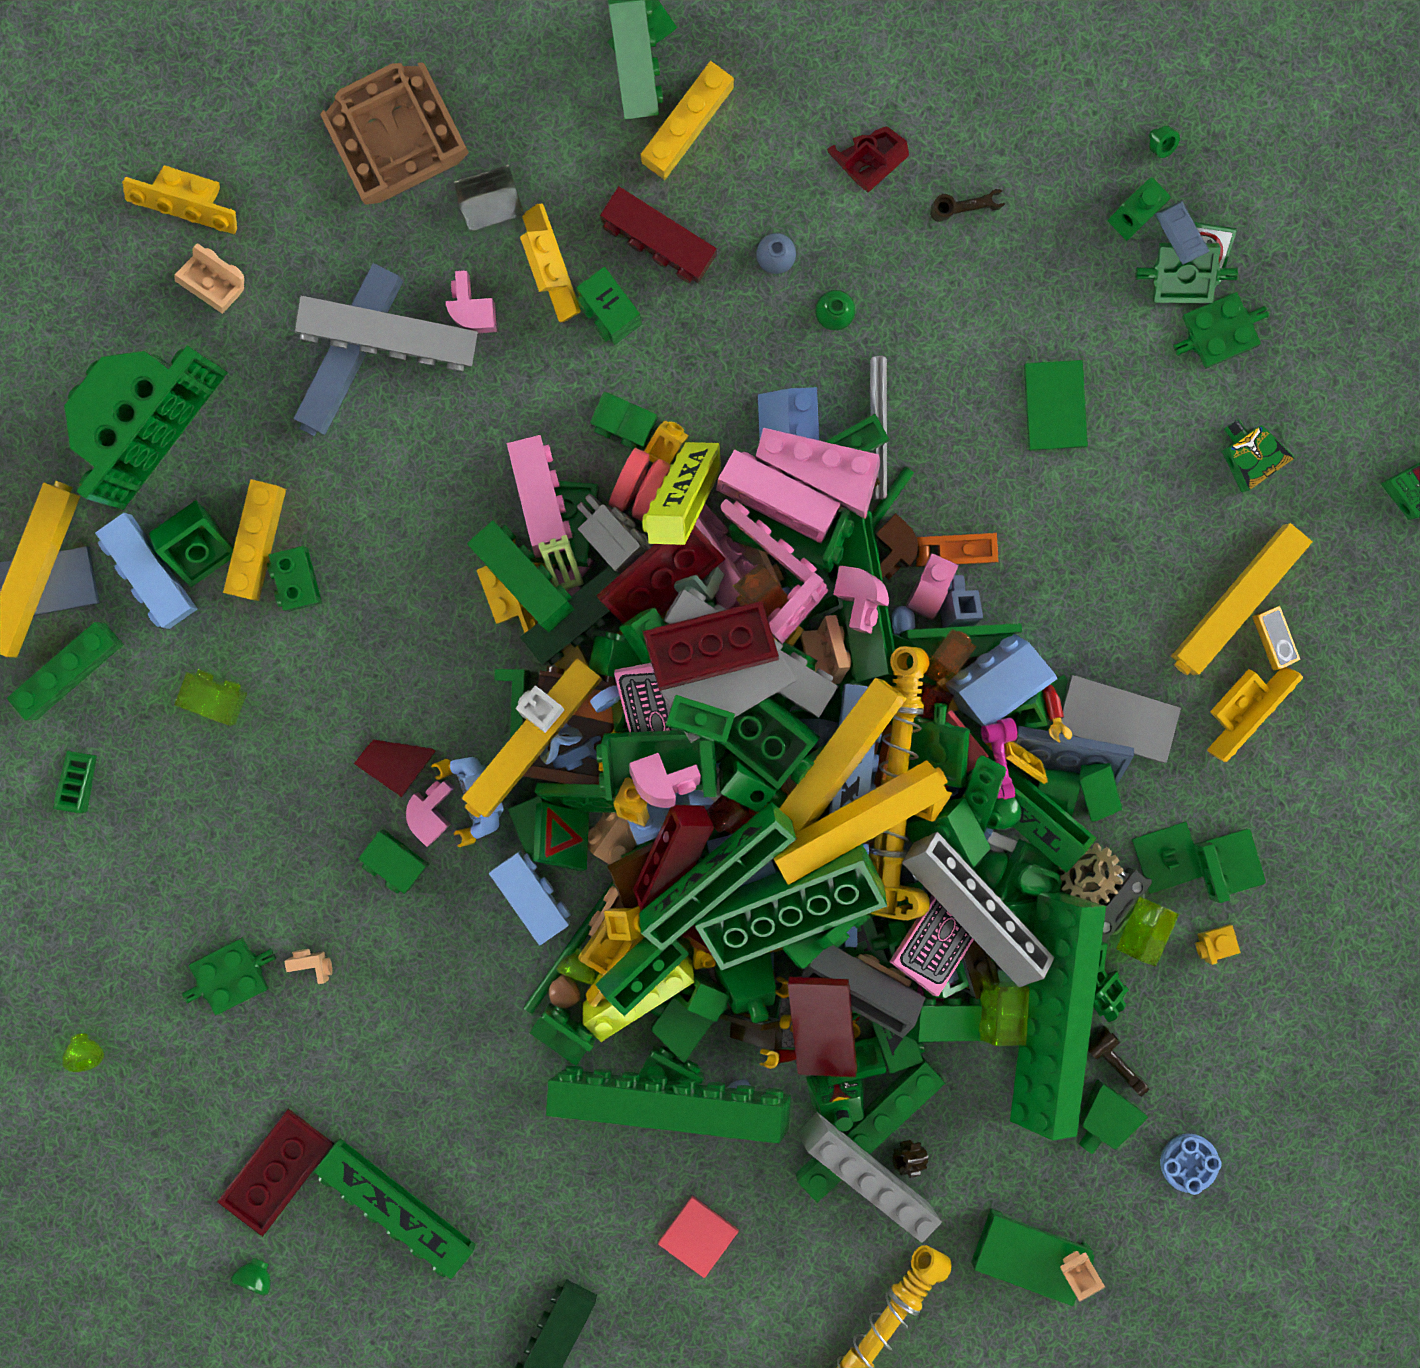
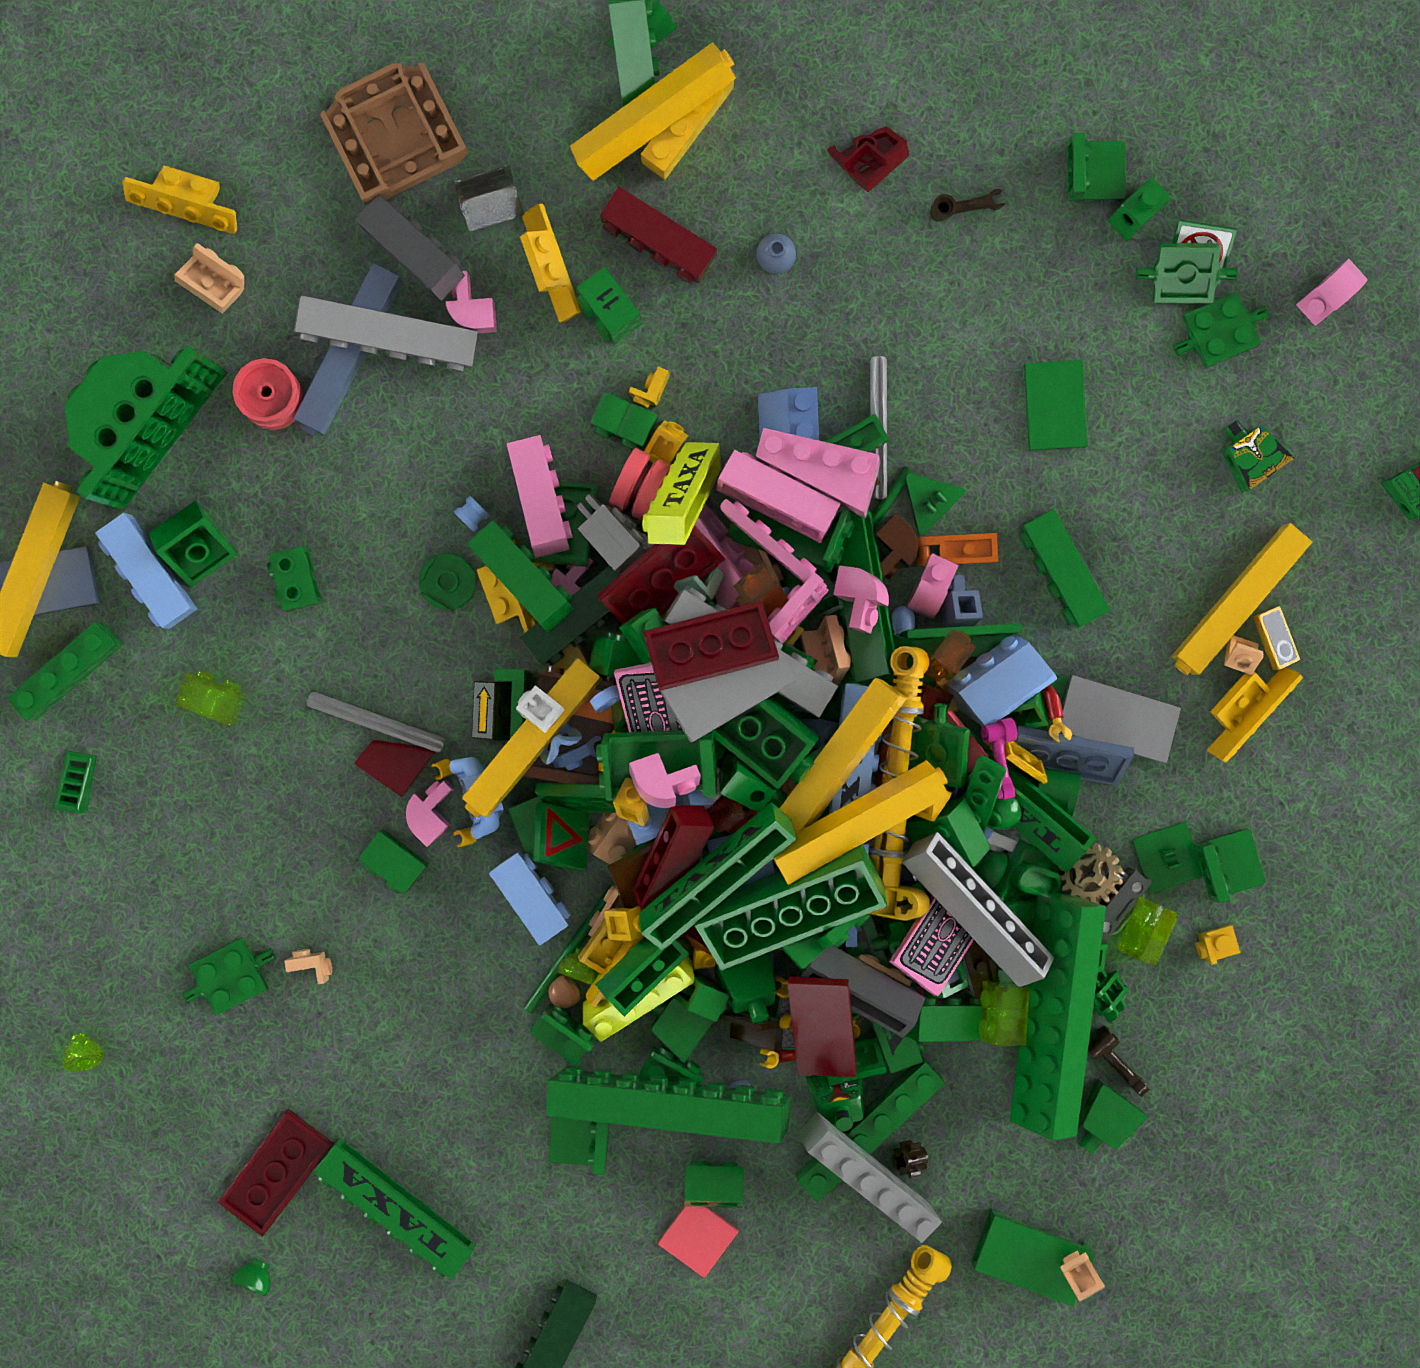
(254, 540): yellow brick -> none
(256, 381): none -> coral wheel
(376, 722): none -> light grey axle
(410, 247): none -> dark grey brick
(451, 574): none -> green tile
(472, 513): none -> light blue wheel
(491, 710): none -> panel
(554, 547): yellowish green tile -> none
(579, 1143): none -> green bracket
(653, 111): none -> yellow brick
(655, 384): none -> yellow bracket
(700, 719): green plate -> none
(714, 1185): none -> green brick
(835, 310): green brick -> none
(930, 499): none -> green piece
(1064, 569): none -> green brick
(1095, 169): none -> green bracket
(1099, 790): green slope -> none
(1163, 141): green tile -> none
(1182, 232): sand blue tile -> none
(1190, 1163): light blue tile -> none
(1242, 655): none -> light nougat bracket
(1332, 292): none -> bright pink brick

